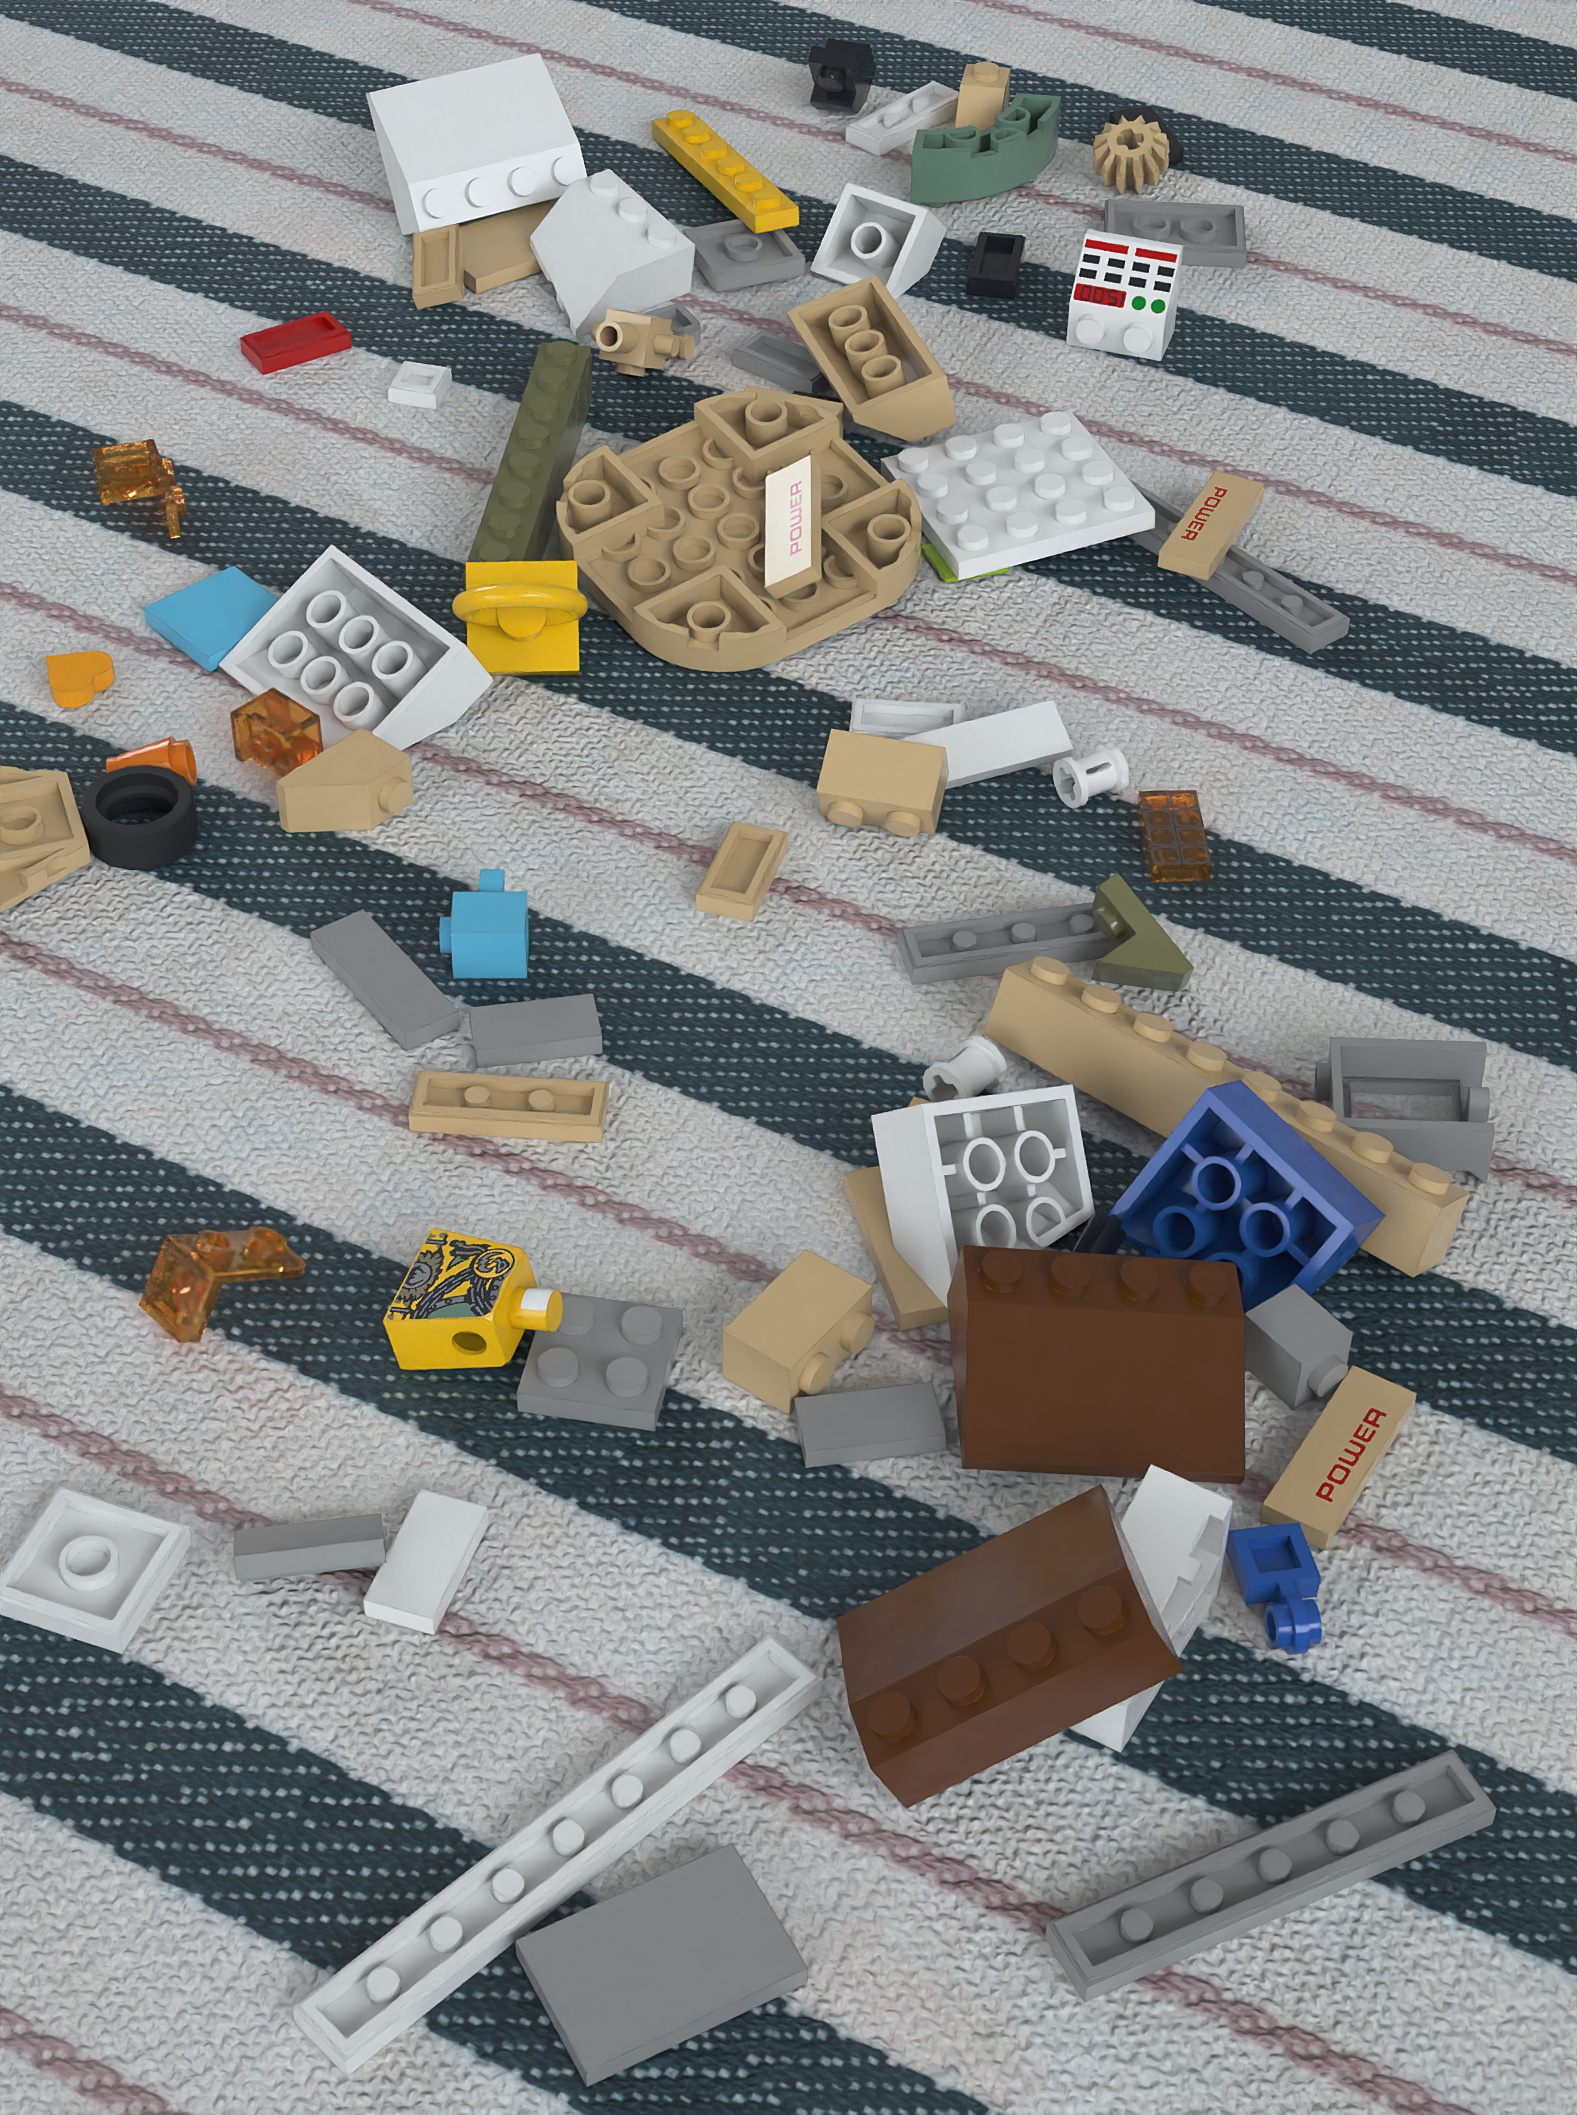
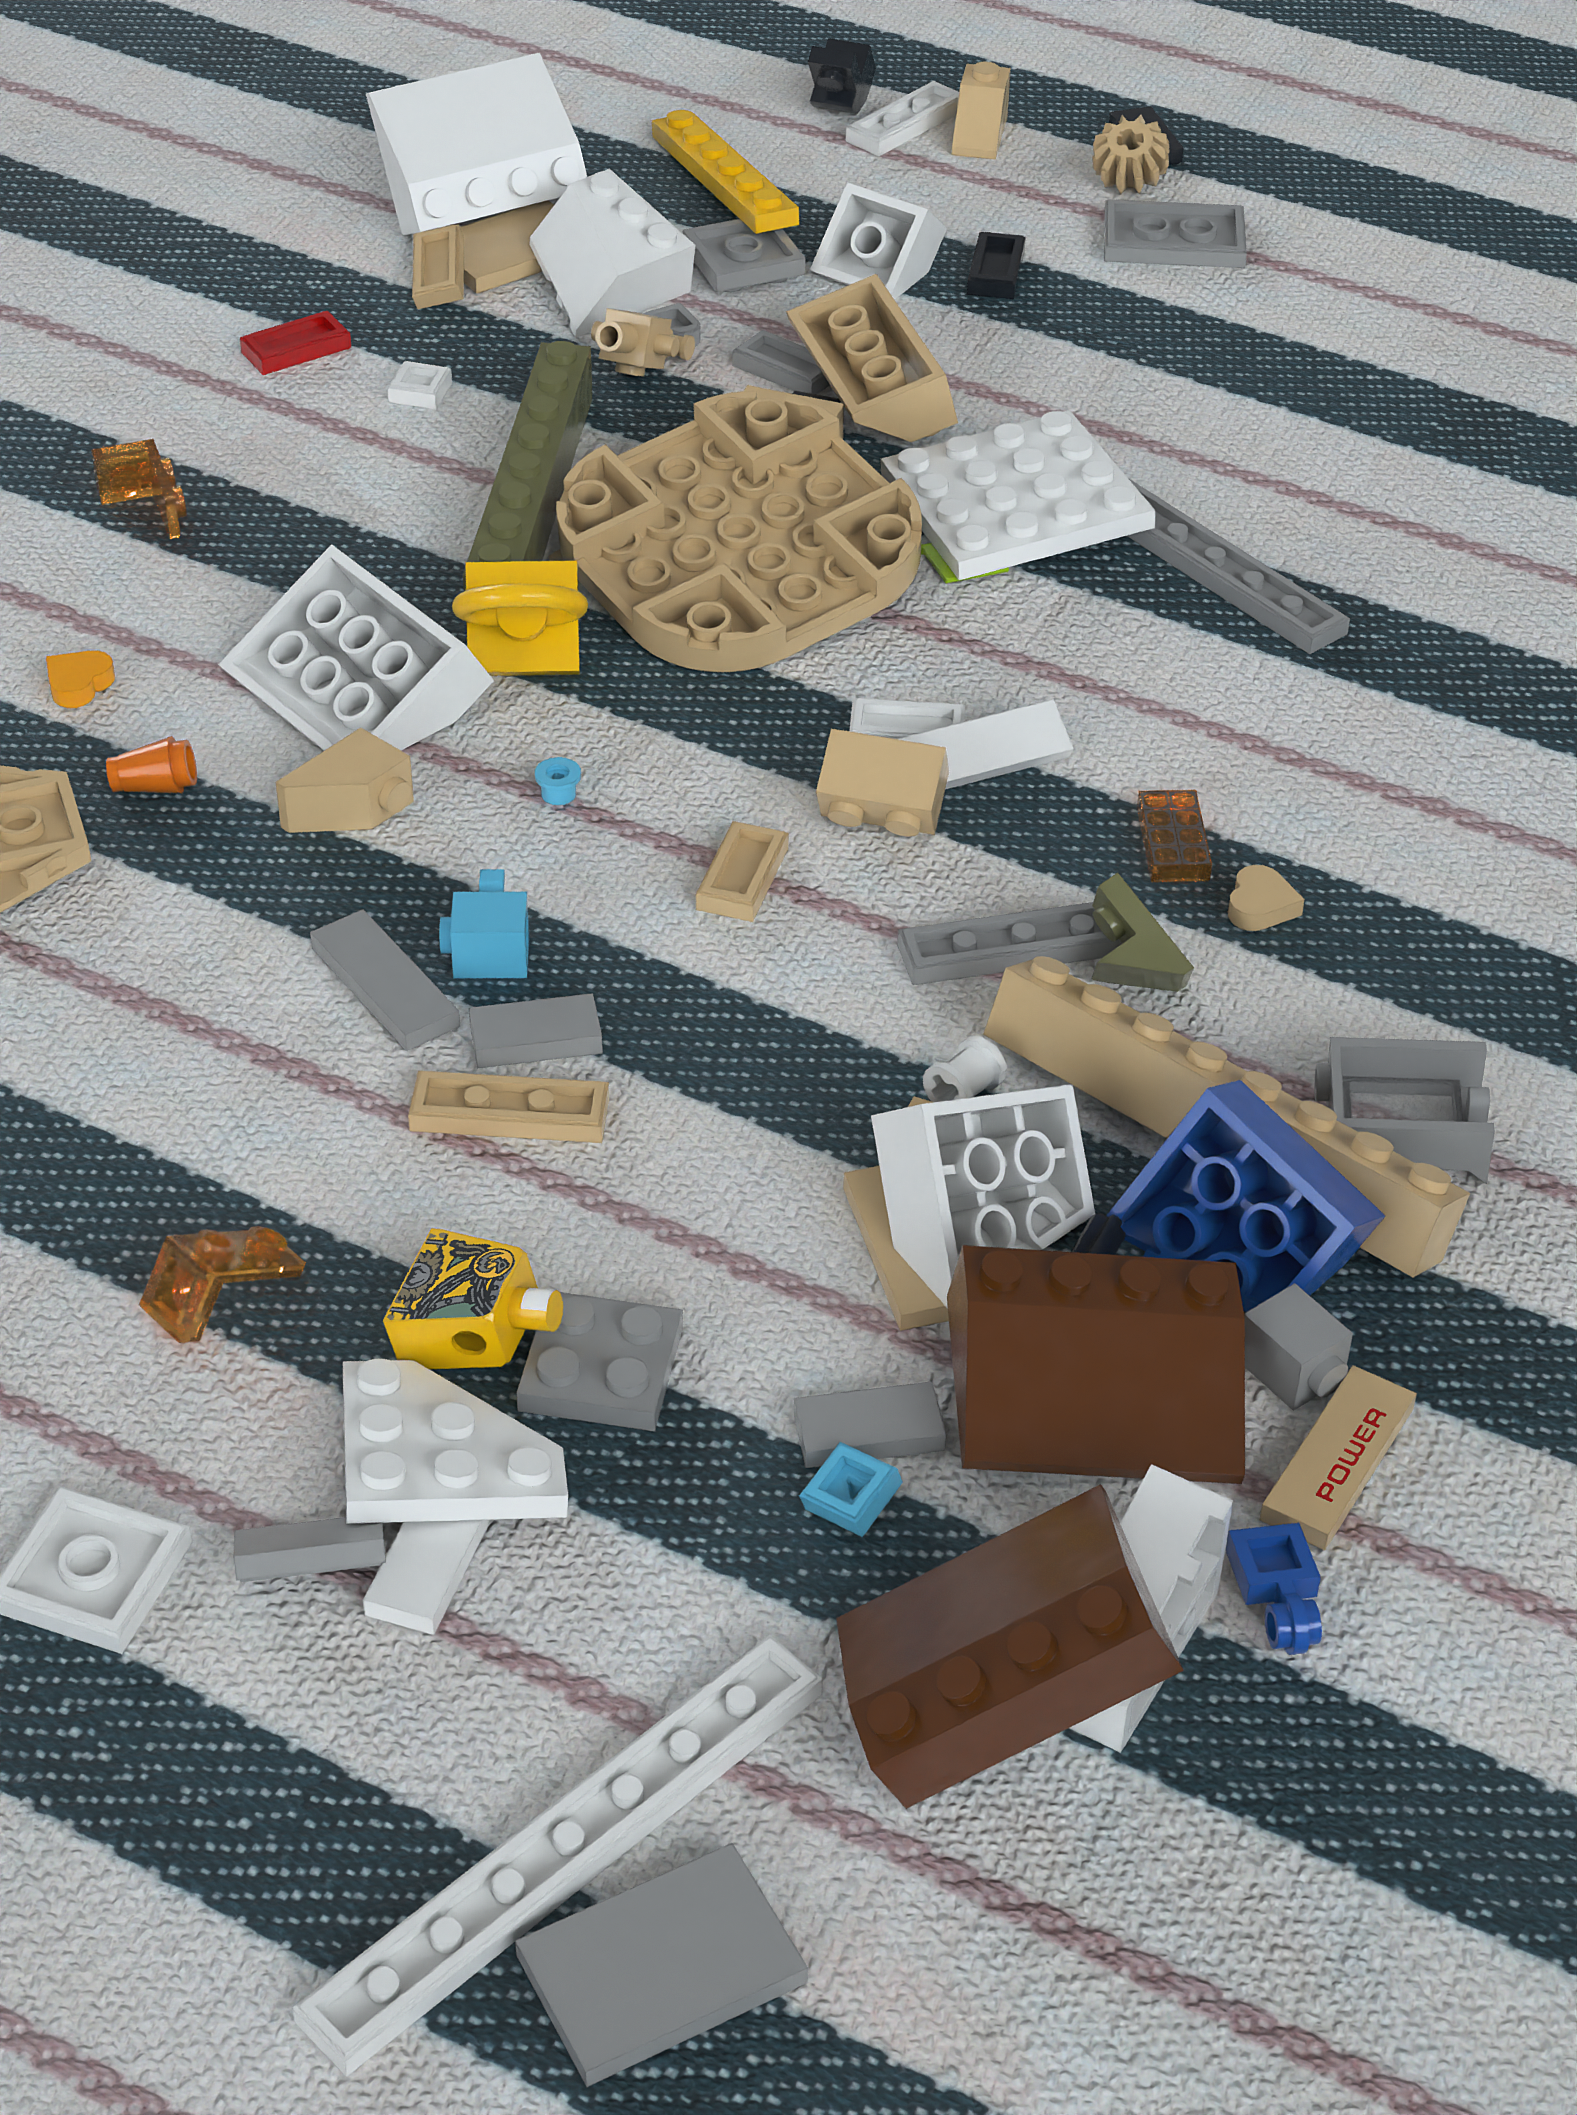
(142, 844): black tyre -> none
(211, 615): medium azure tile -> none
(276, 732): clear orange brick -> none
(439, 1453): none -> white plate
(558, 780): none -> medium azure piece
(793, 527): tile -> none
(798, 1331): tan brick -> none
(851, 1489): none -> medium azure tile
(983, 163): sand green brick -> none
(1090, 775): white bush -> none
(1125, 295): white slope -> none
(1210, 525): tan tile -> none
(1262, 899): none -> tan tile
(1268, 1875): light grey tile -> none

